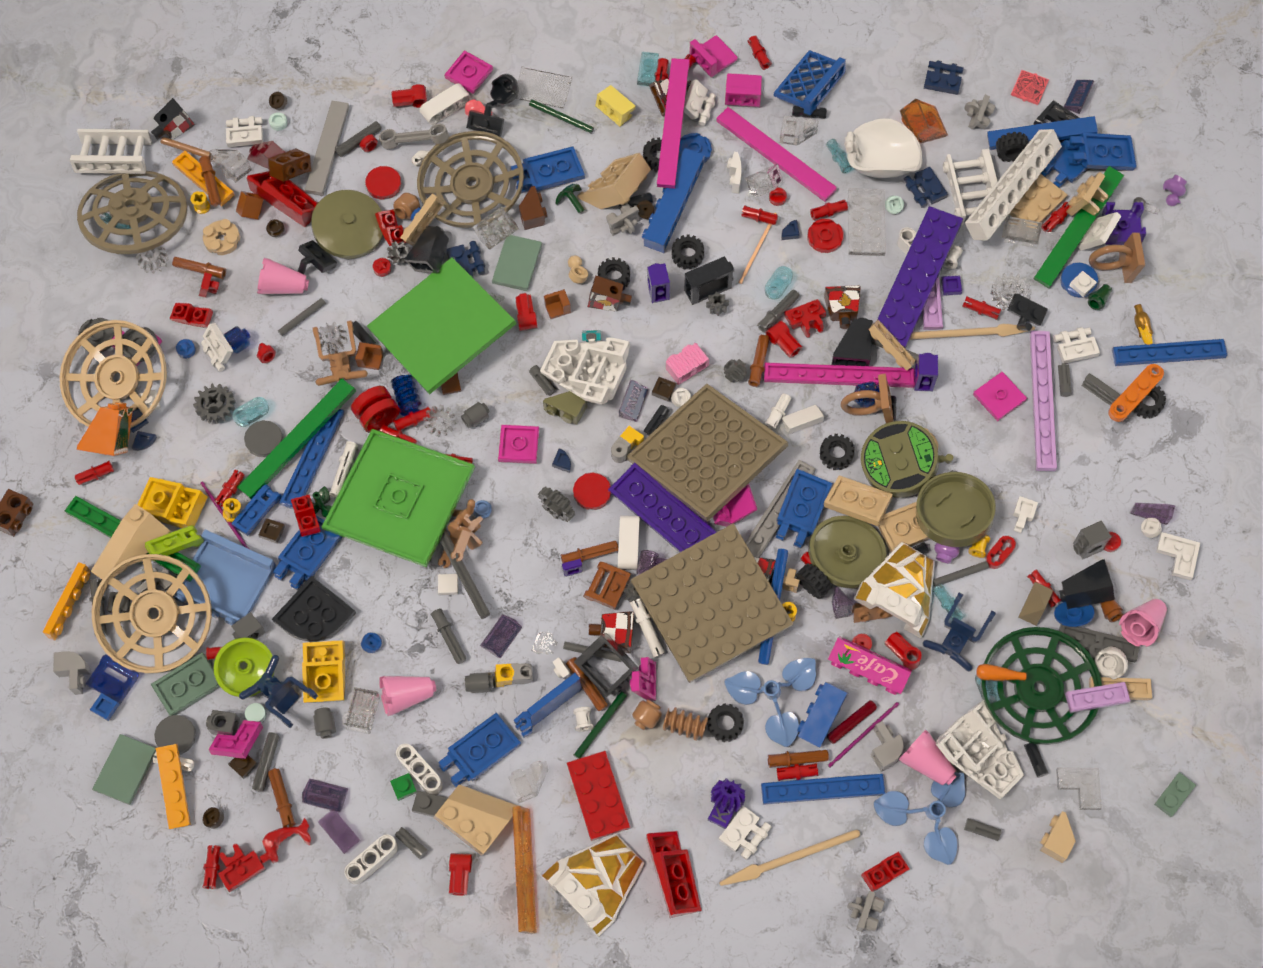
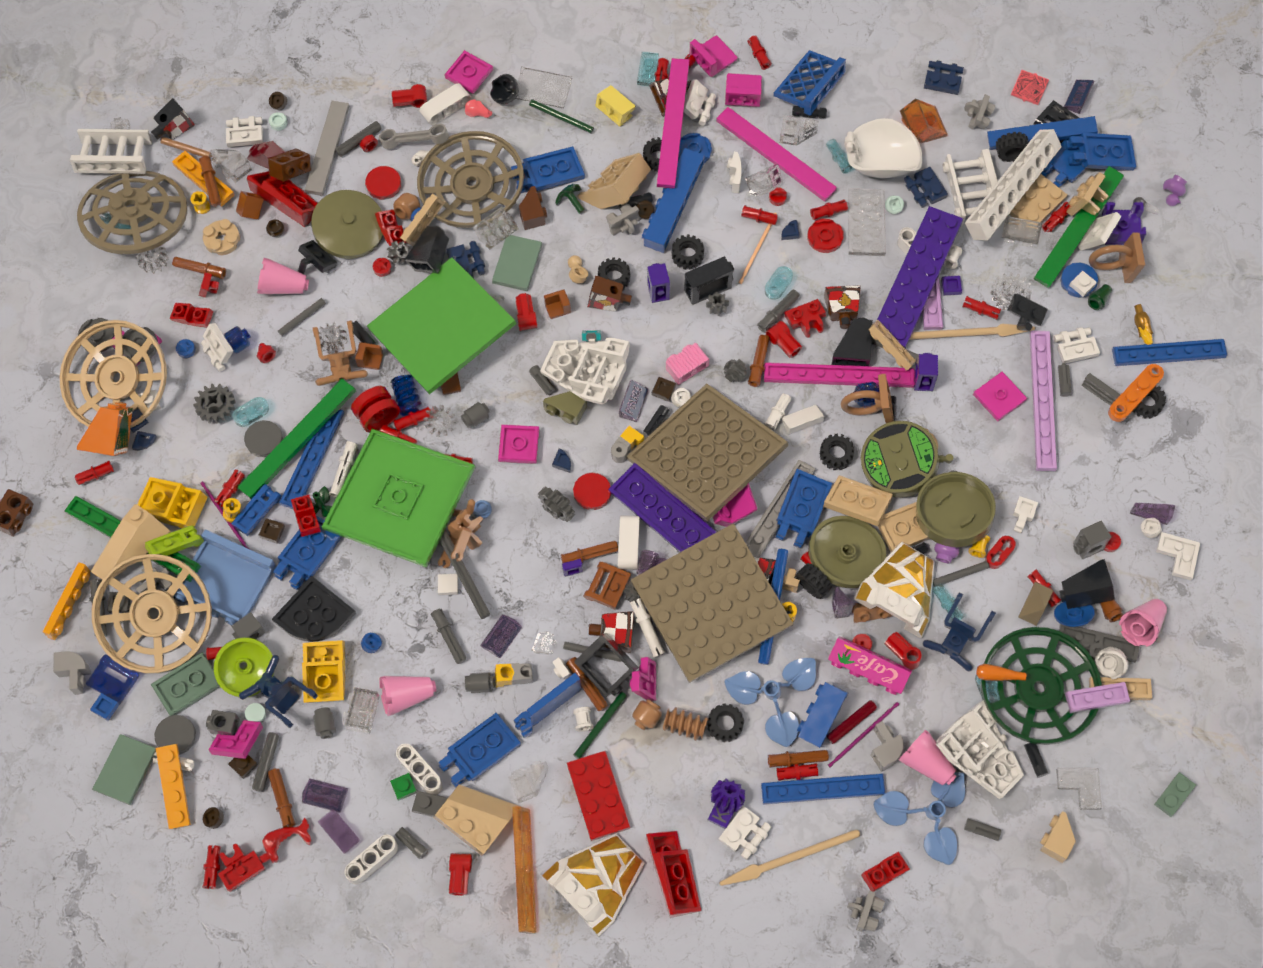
(485, 121): black plate -> none

